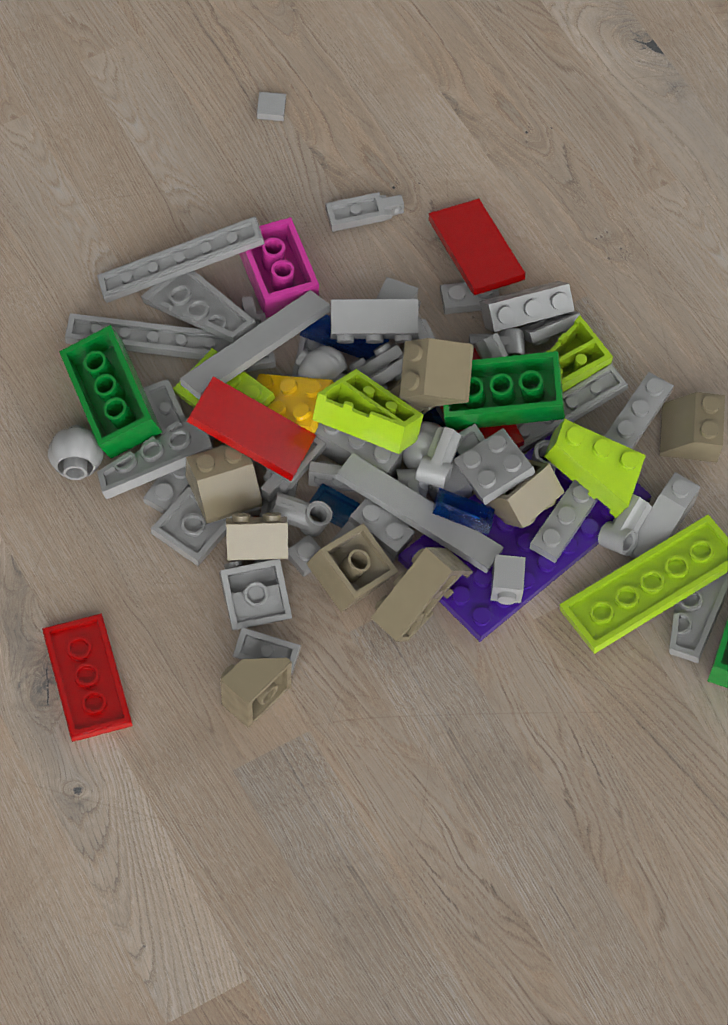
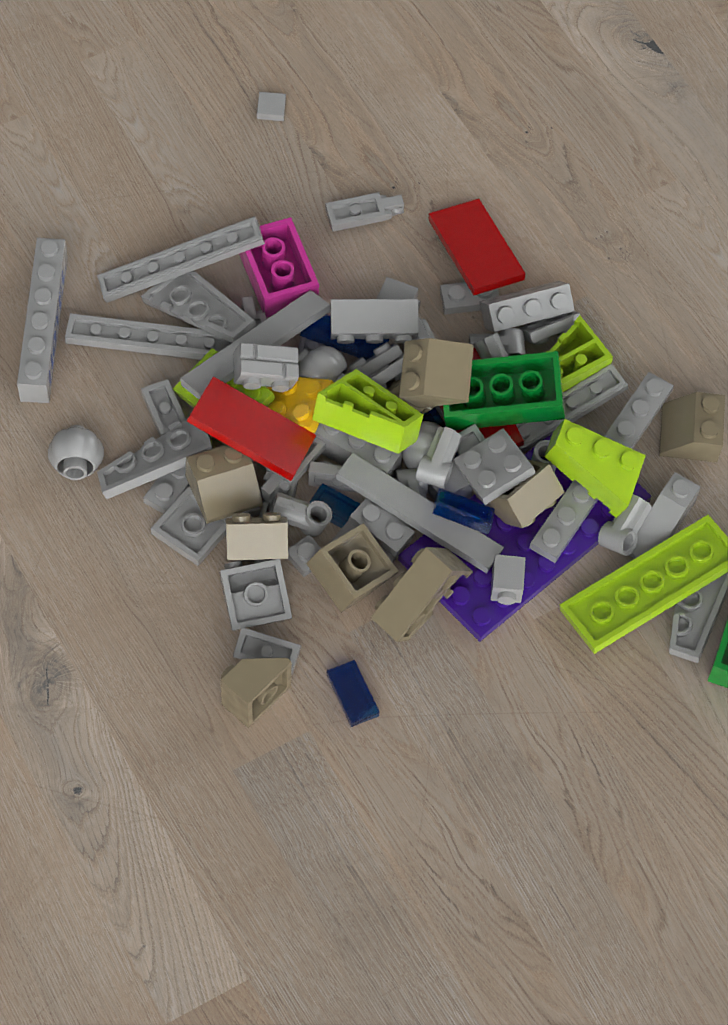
(42, 320): none -> light grey brick
(87, 677): red tile -> none
(110, 392): green brick -> none
(266, 366): none -> light grey brick
(352, 693): none -> clear blue tile

